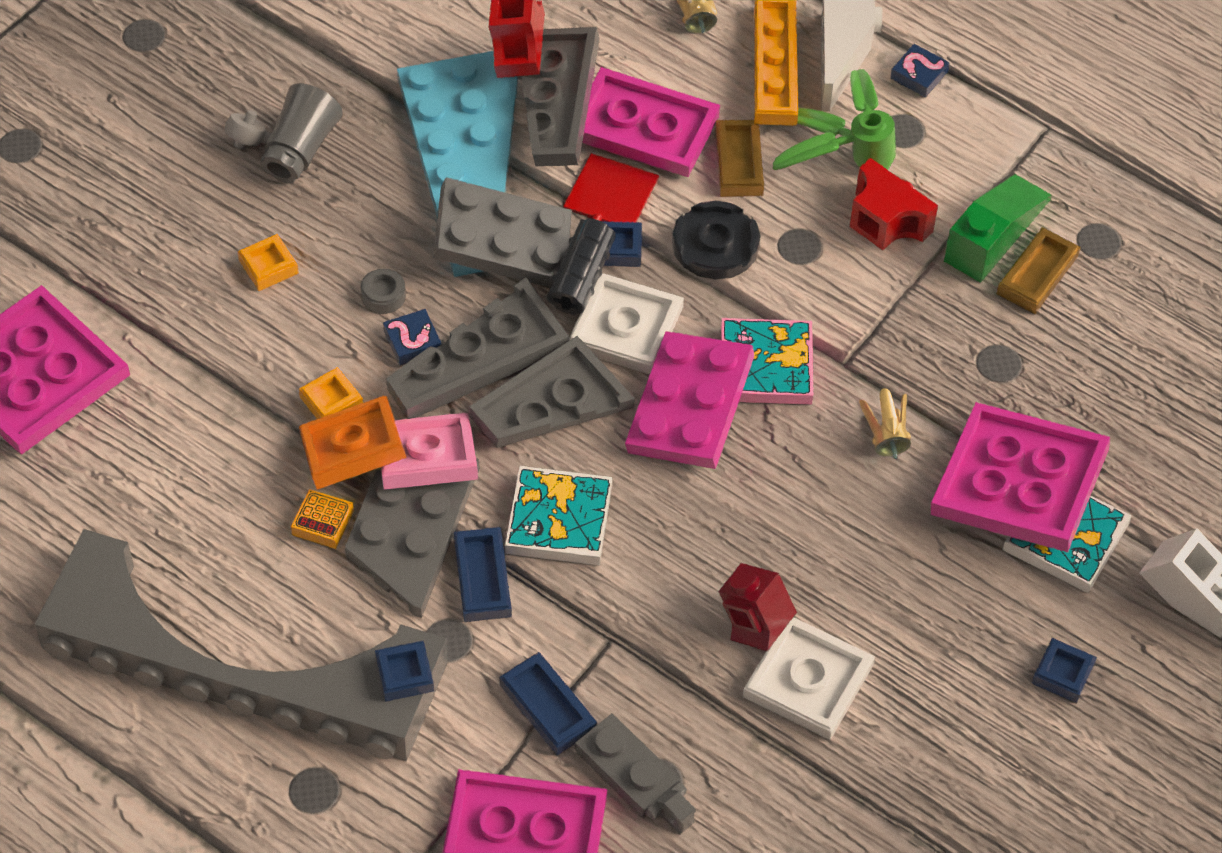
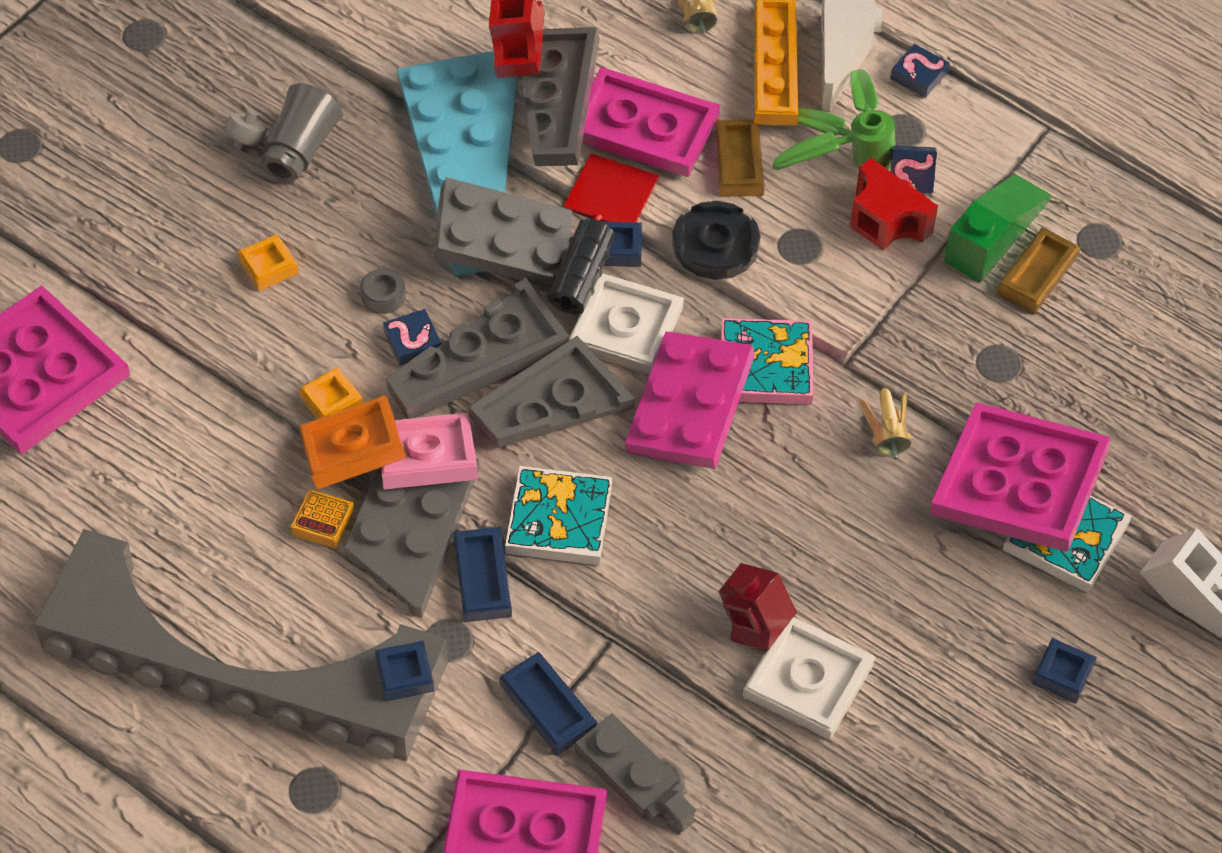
(915, 165): none -> dark blue tile

